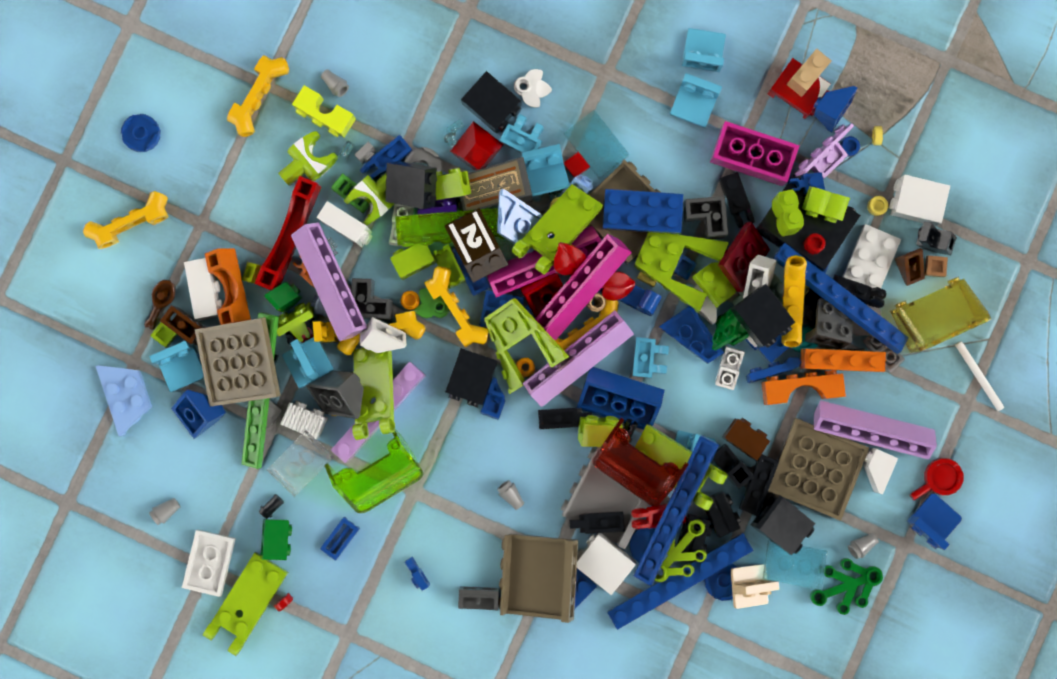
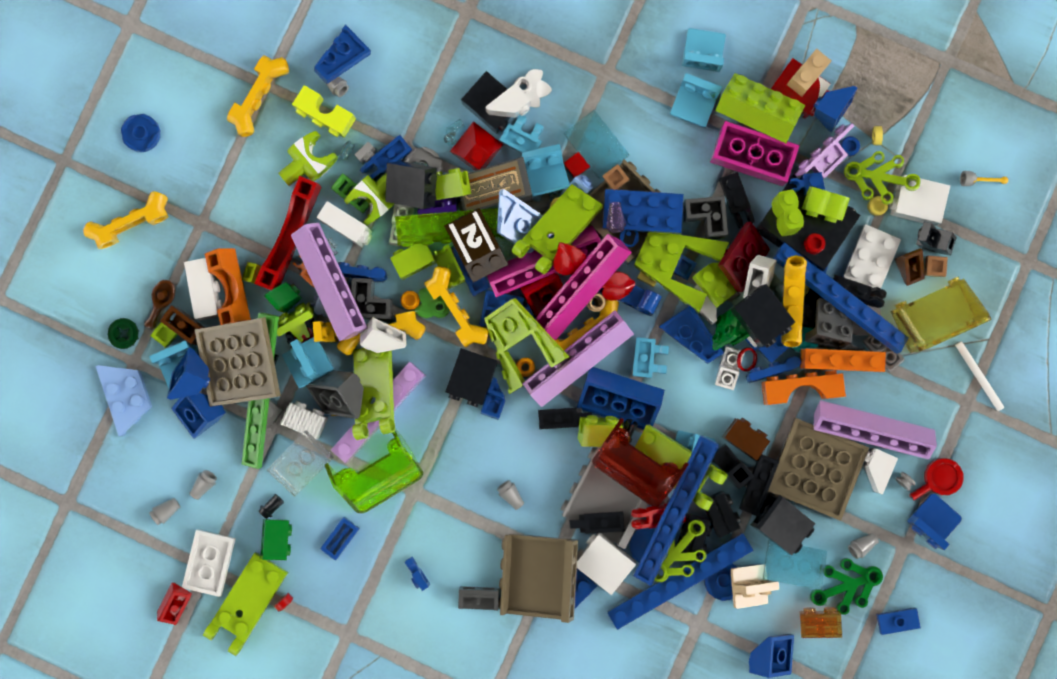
(114, 333): none -> dark green gear
(173, 604): none -> red slope
(188, 376): none -> blue slope
(203, 483): none -> light grey cone
(341, 56): none -> blue wing
(363, 272): none -> blue hinge
(510, 103): none -> white slope
(615, 178): none -> medium nougat plate
(615, 218): none -> clear purple cone
(629, 238): none -> tile
(739, 359): none -> red piece
(760, 107): none -> lime brick
(773, 657): none -> blue slope
(820, 623): none -> clear orange brick
(879, 175): none -> lime plant
(898, 621): none -> blue plate
(905, 481): none -> light grey bush
(969, 178): none -> hinge

